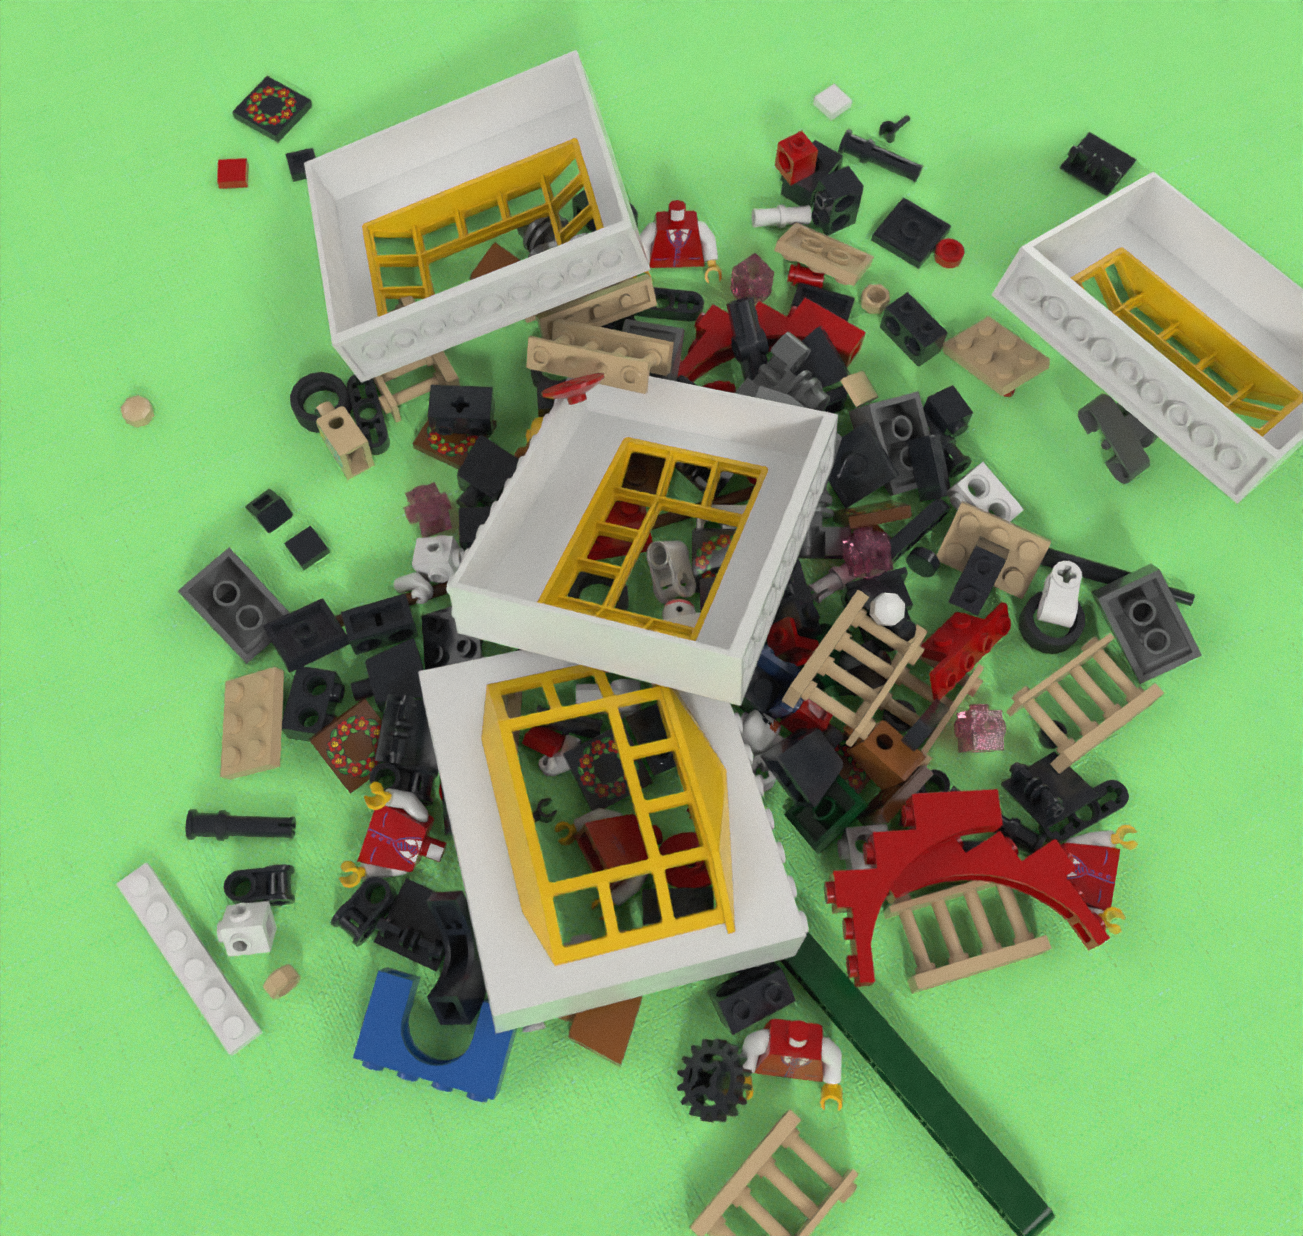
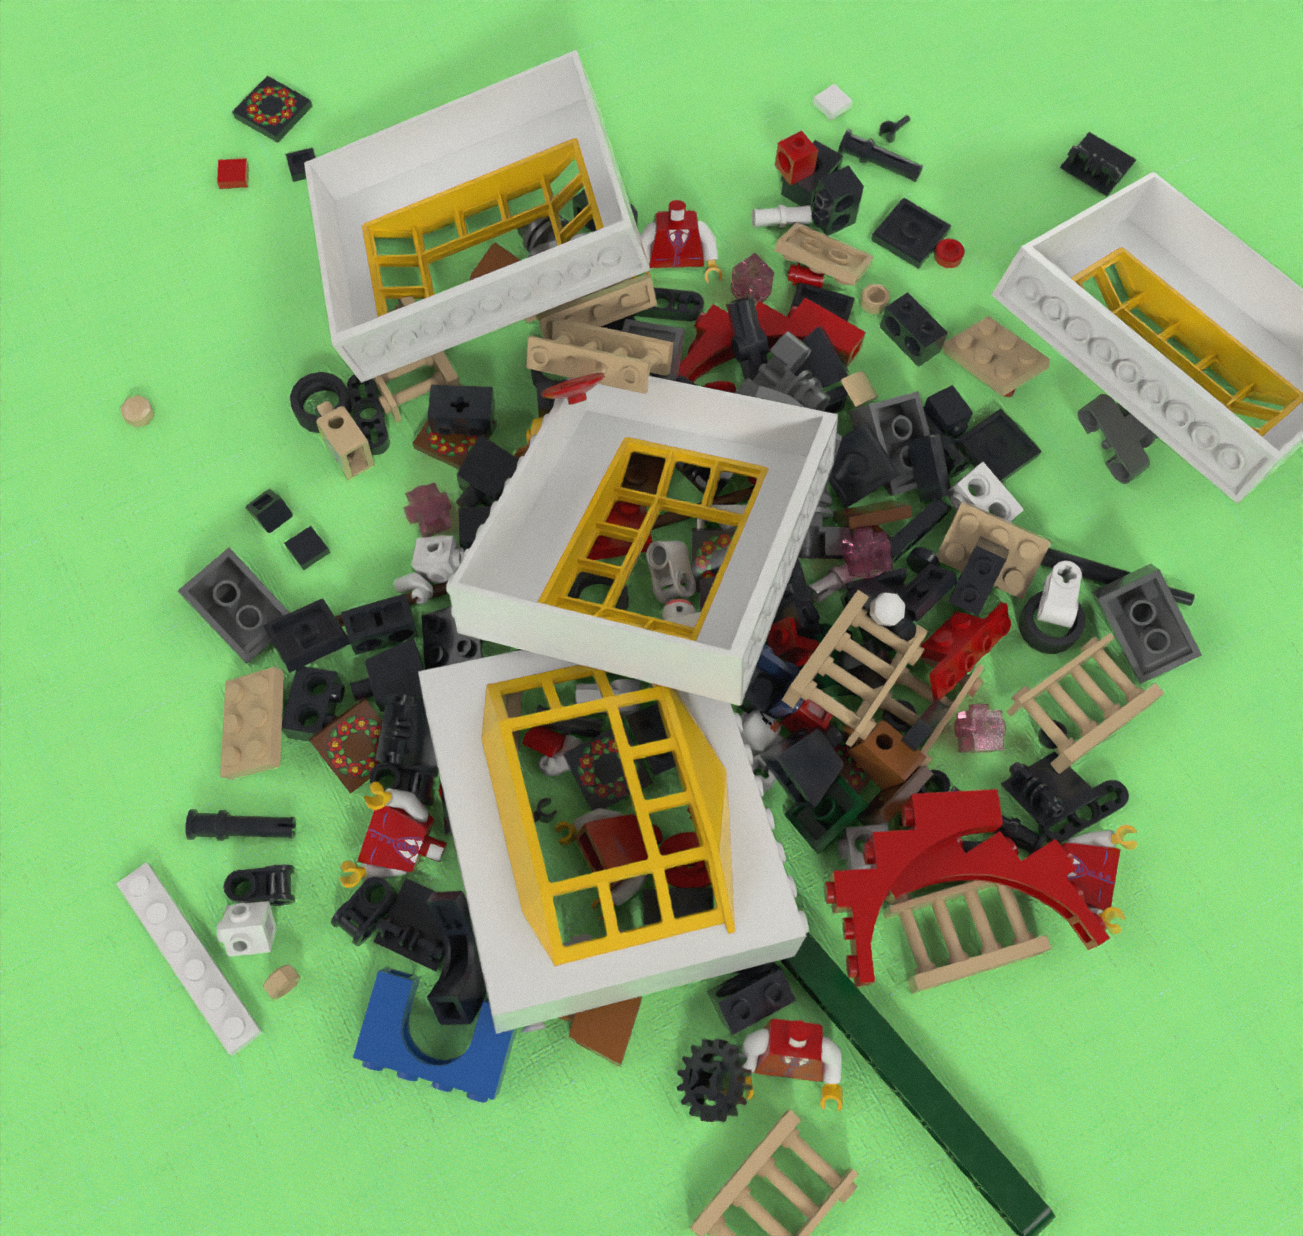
(927, 590): none -> black panel
(999, 445): none -> black tile

